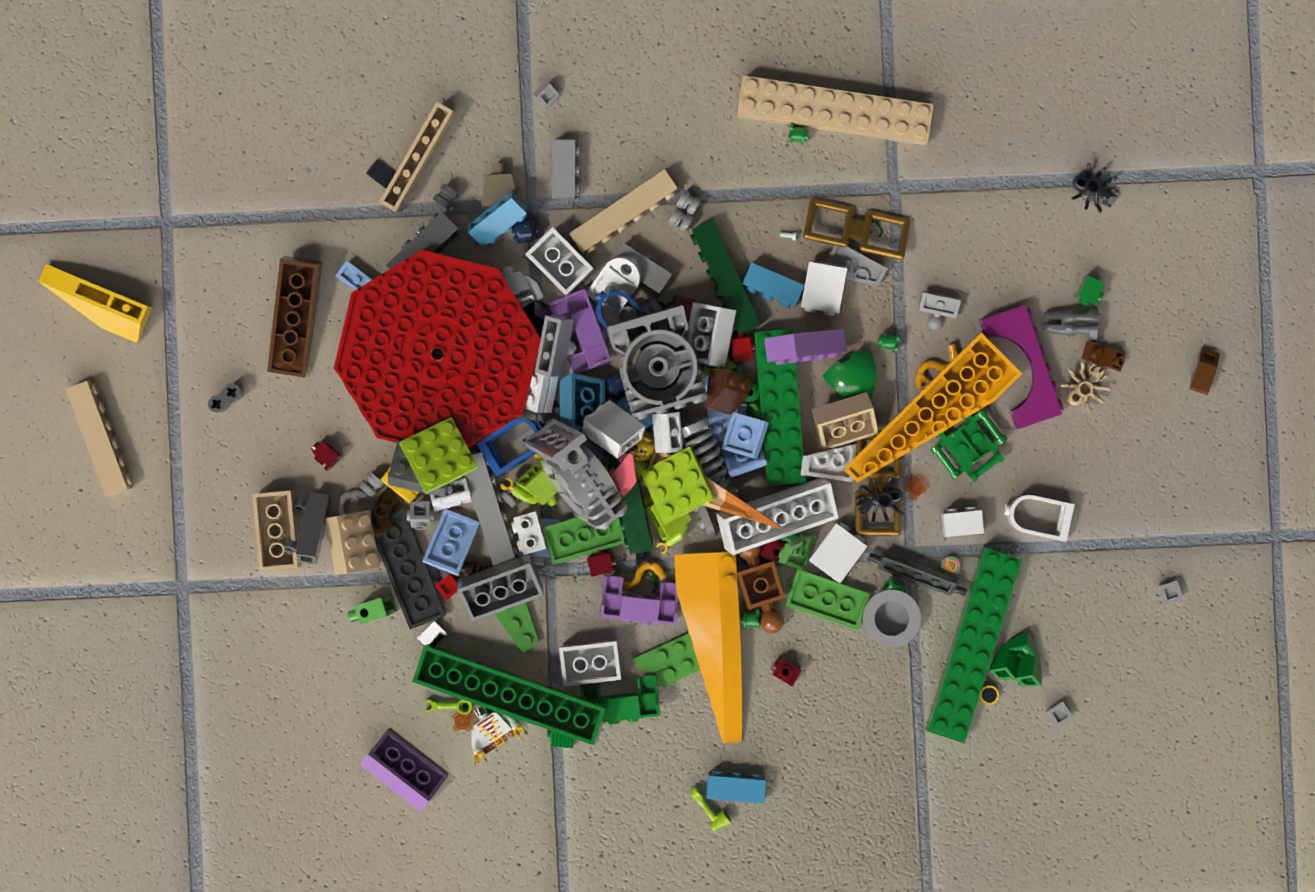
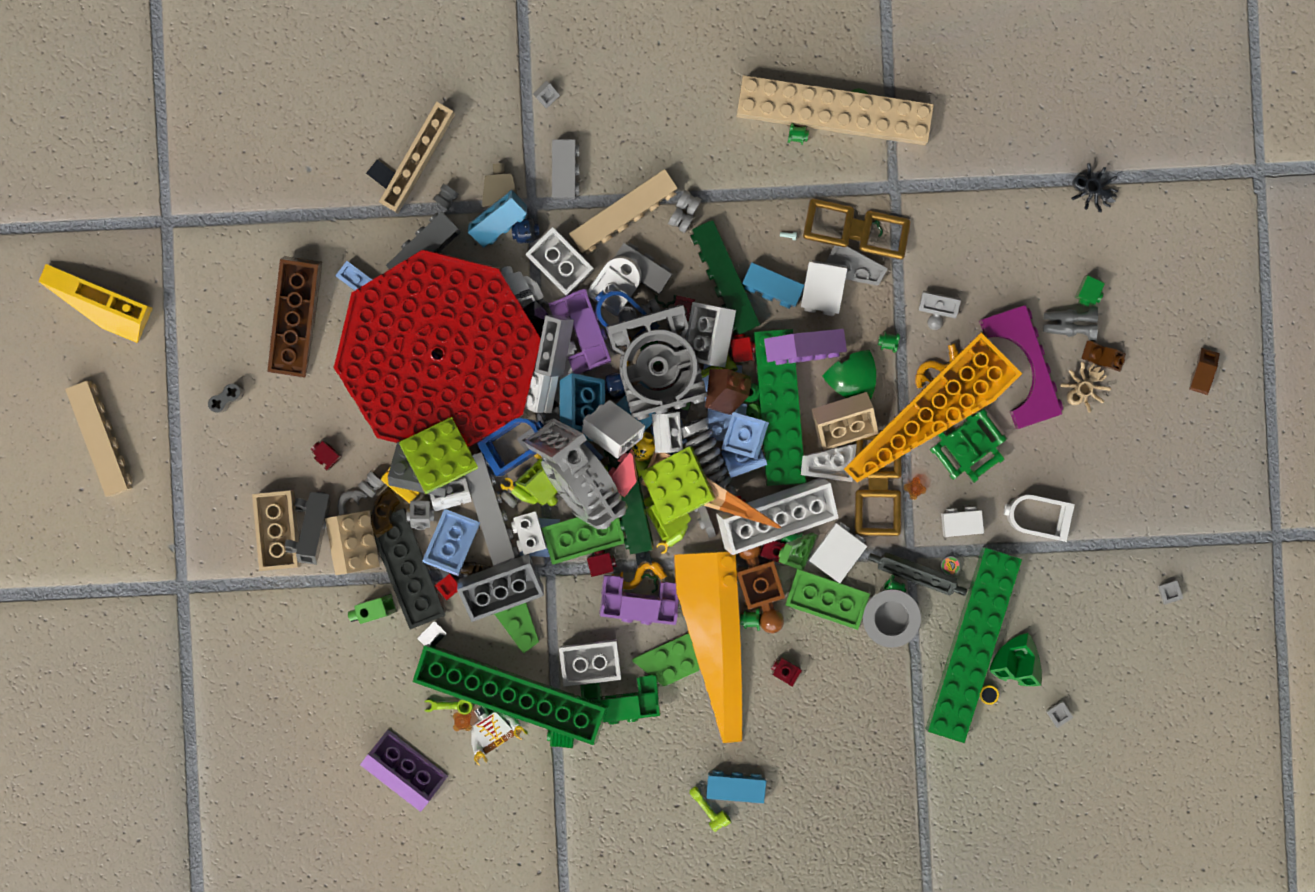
(883, 499): black animal -> none

